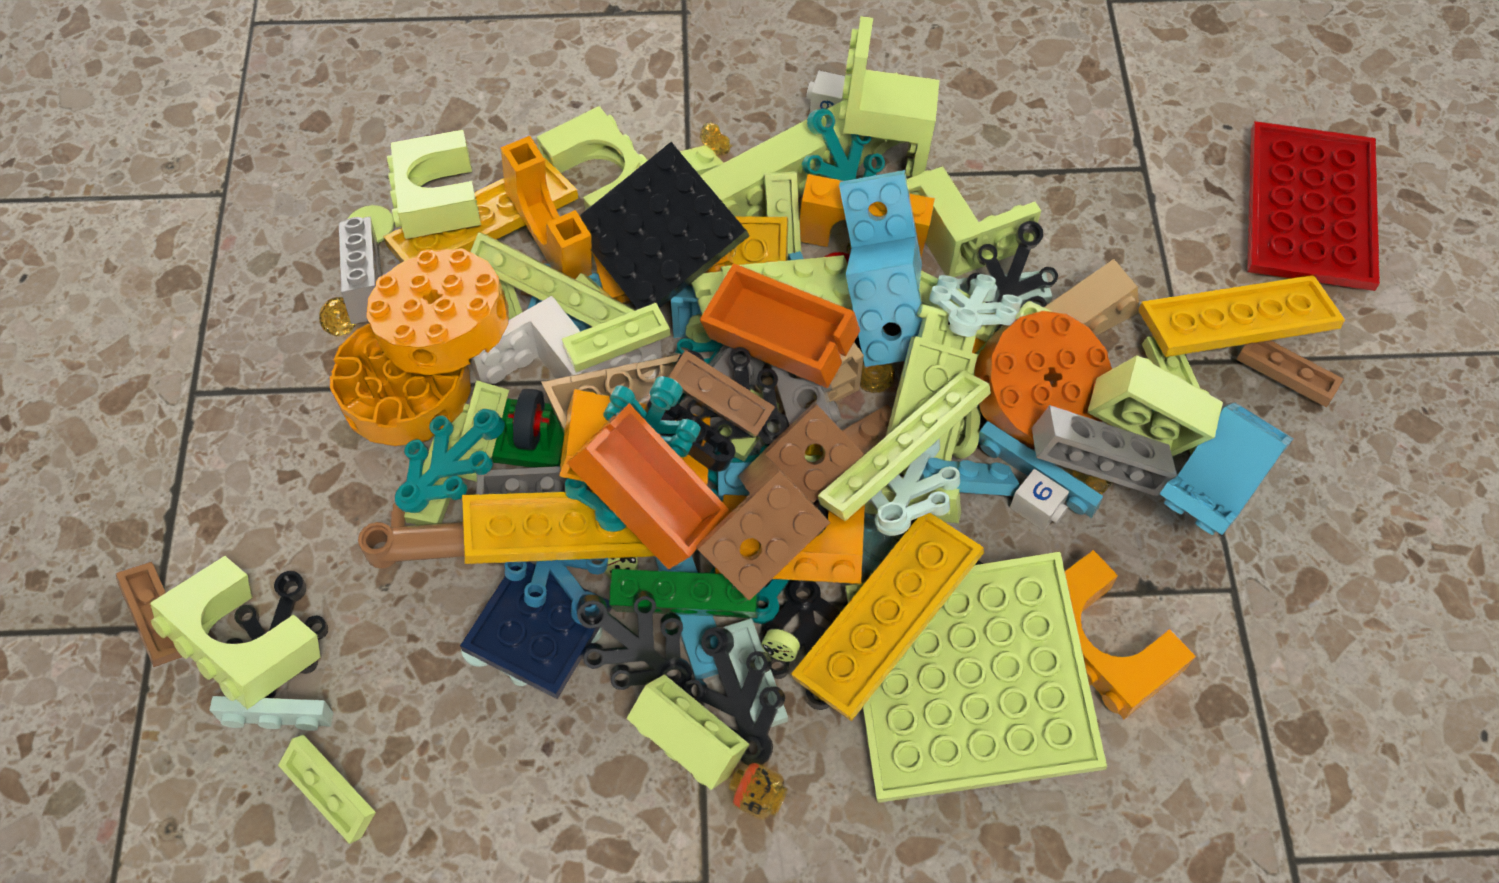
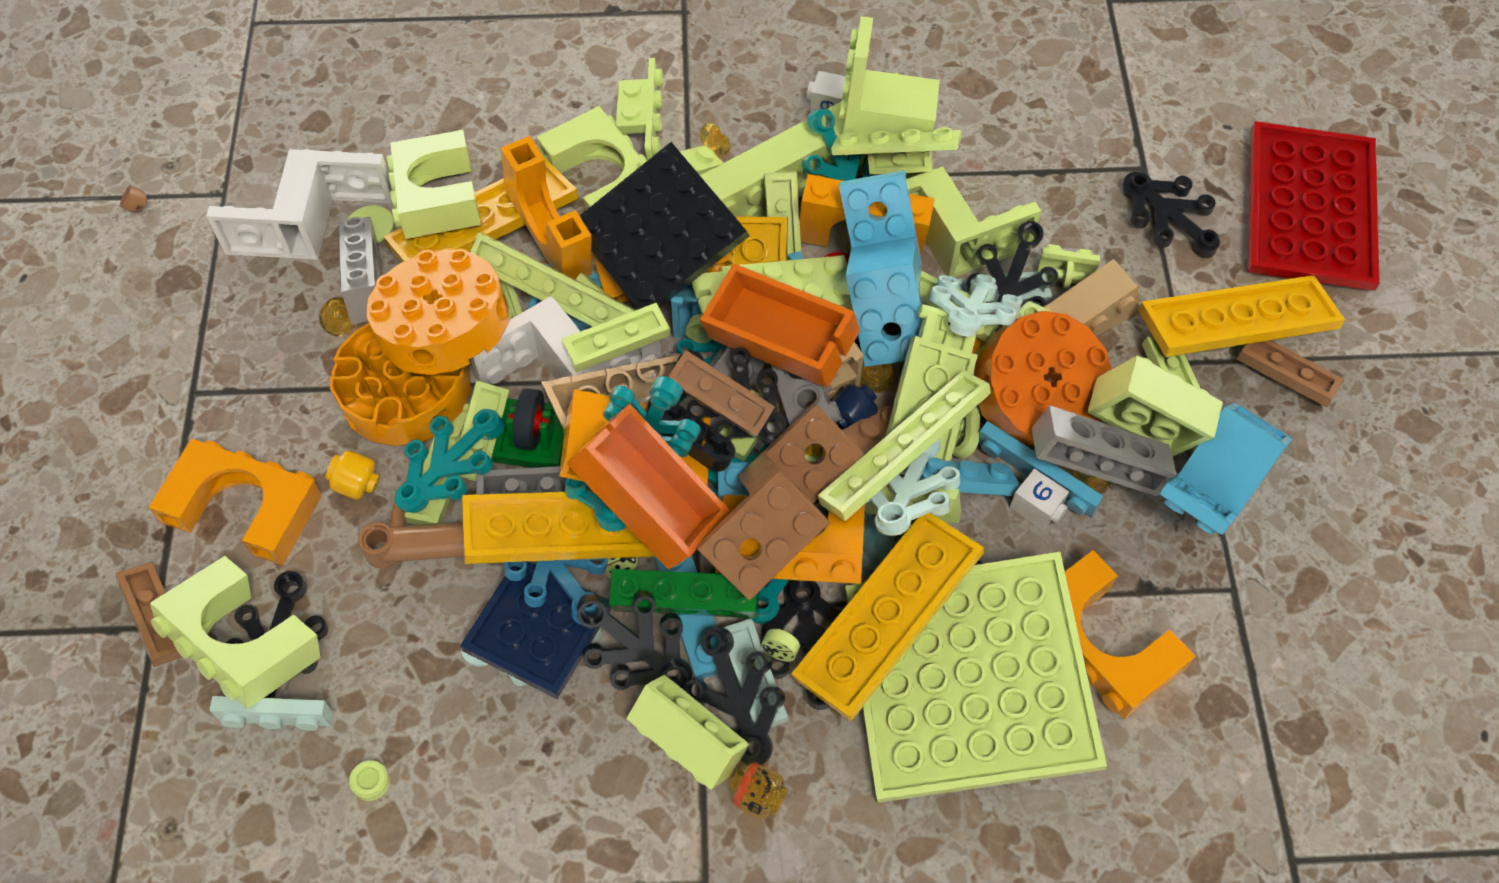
(133, 199): none -> medium nougat hinge
(209, 468): none -> light orange arch
(302, 204): none -> white bracket
(326, 789): yellowish green plate -> none
(352, 475): none -> yellow head
(369, 780): none -> yellowish green tile
(638, 107): none -> yellowish green bracket
(855, 404): none -> dark blue head
(898, 151): none -> yellowish green bracket
(1070, 266): none -> yellowish green hips
(1141, 187): none -> black plant

